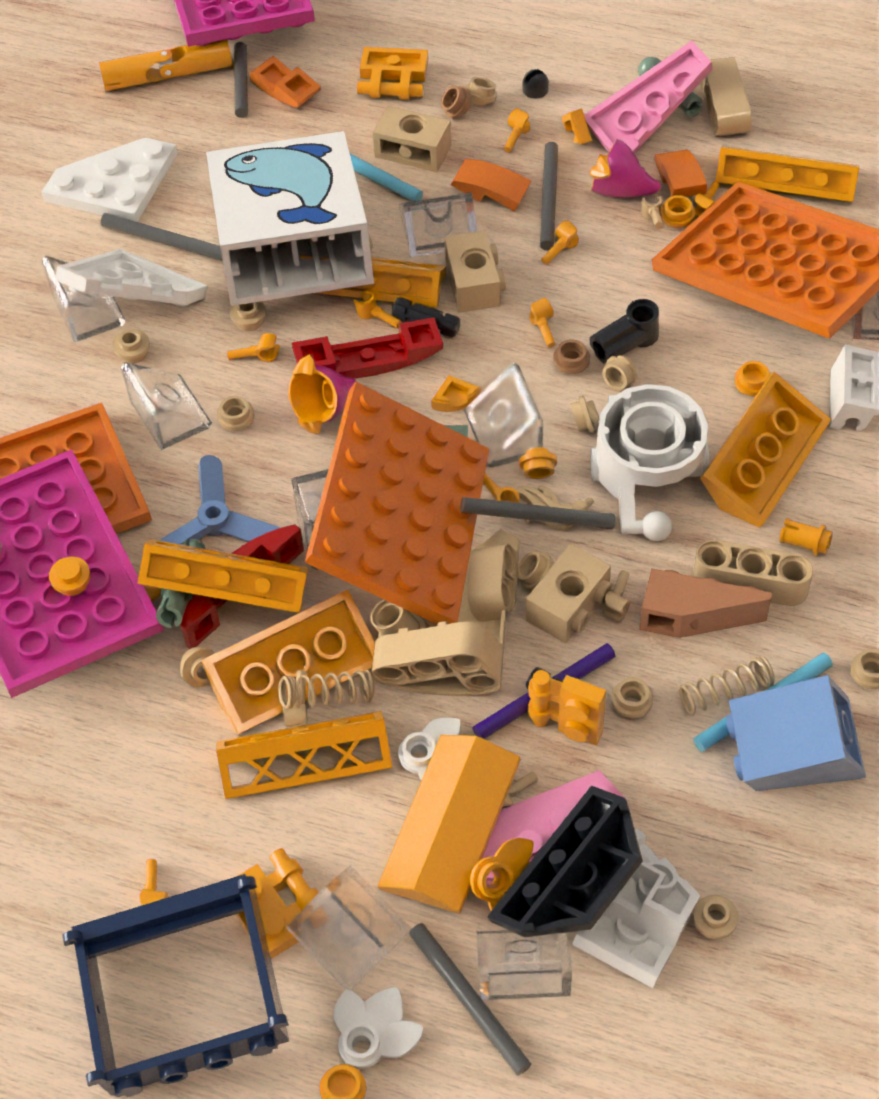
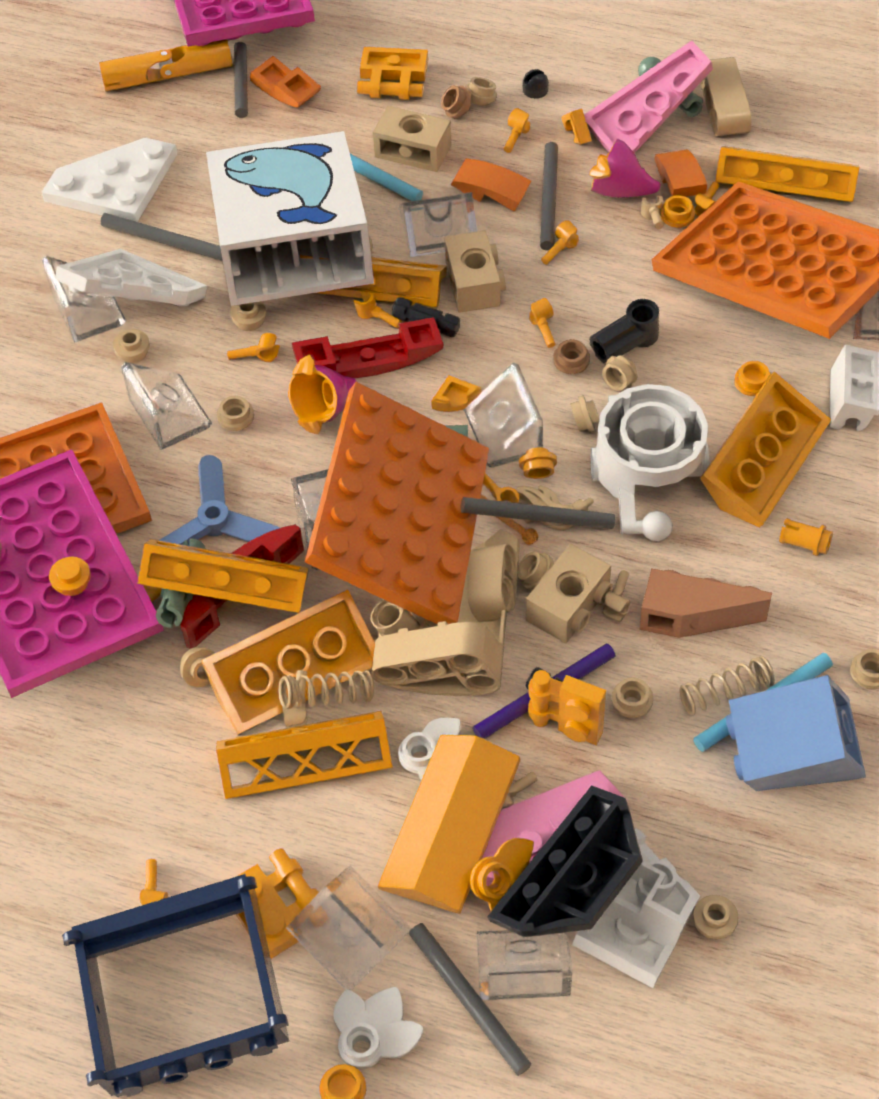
(529, 535): none -> clear orange hinge
(772, 569): tan beam -> none

